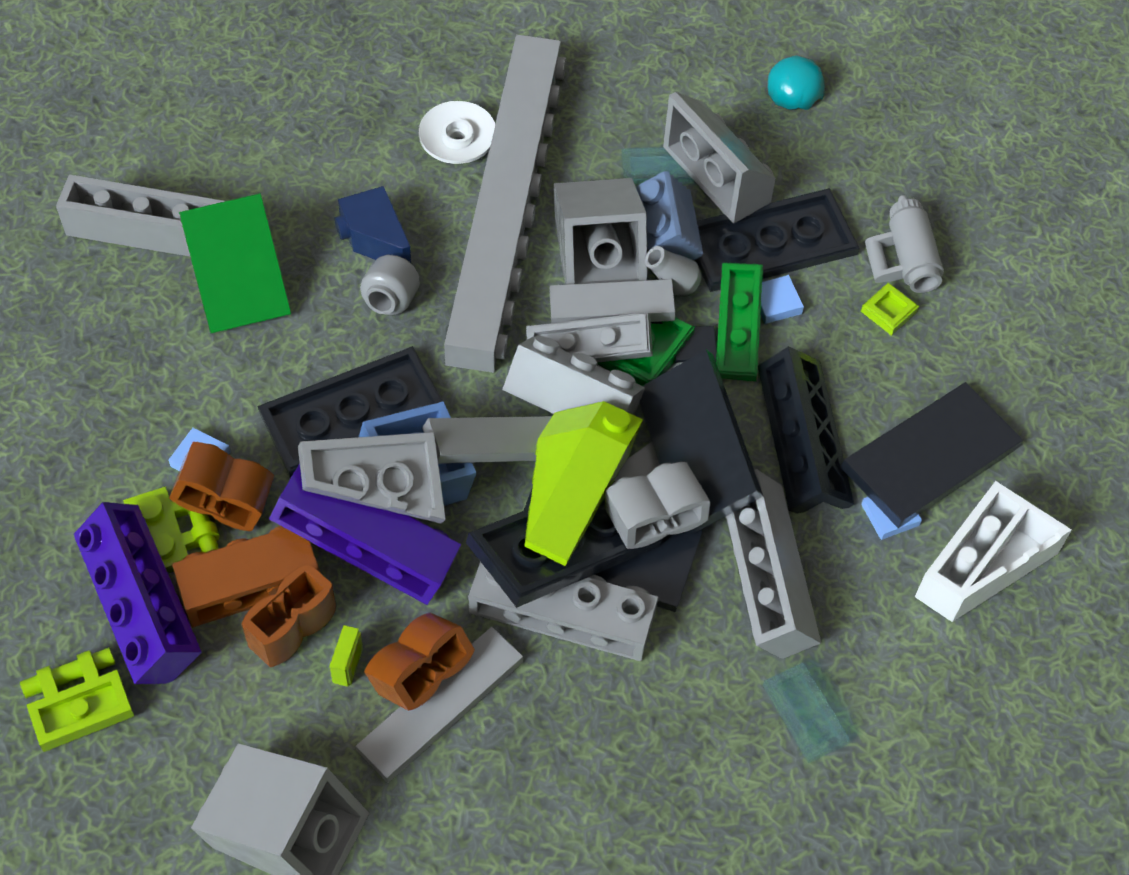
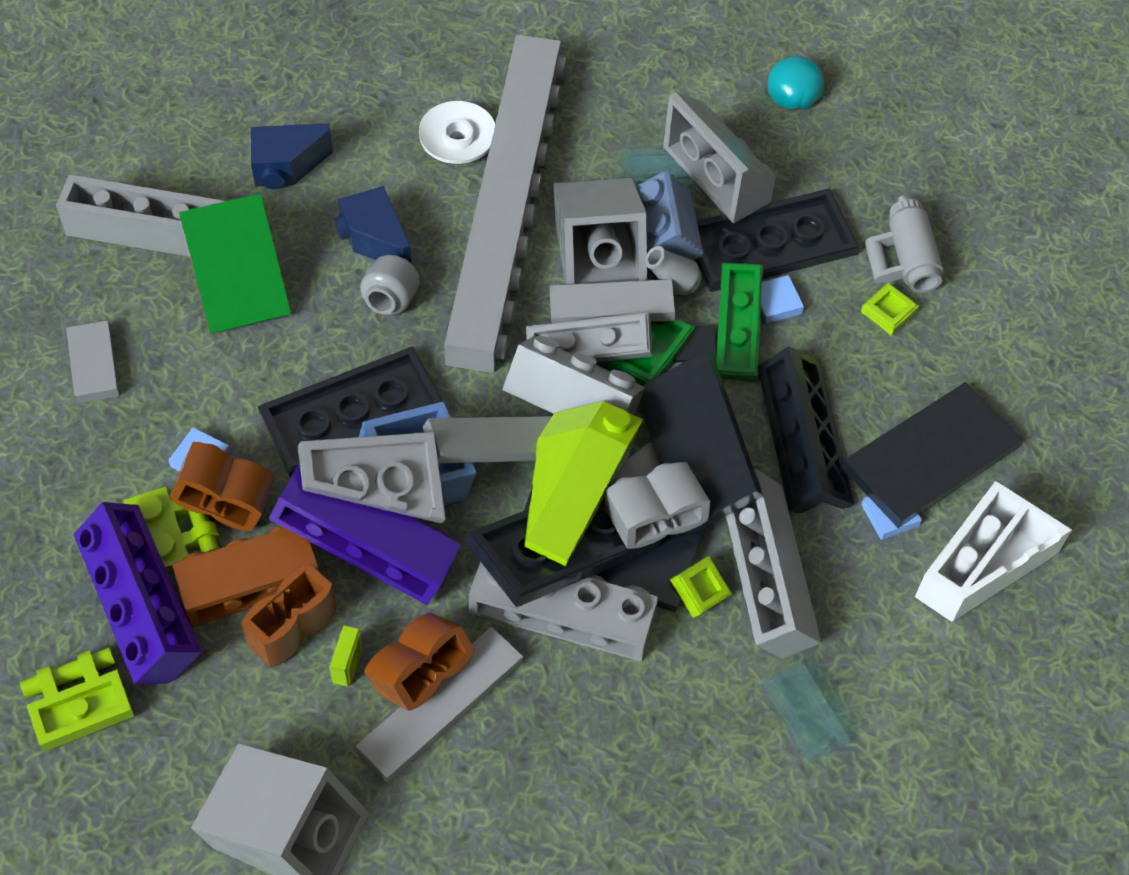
(92, 362): none -> light grey tile
(287, 152): none -> dark blue slope
(701, 586): none -> lime tile

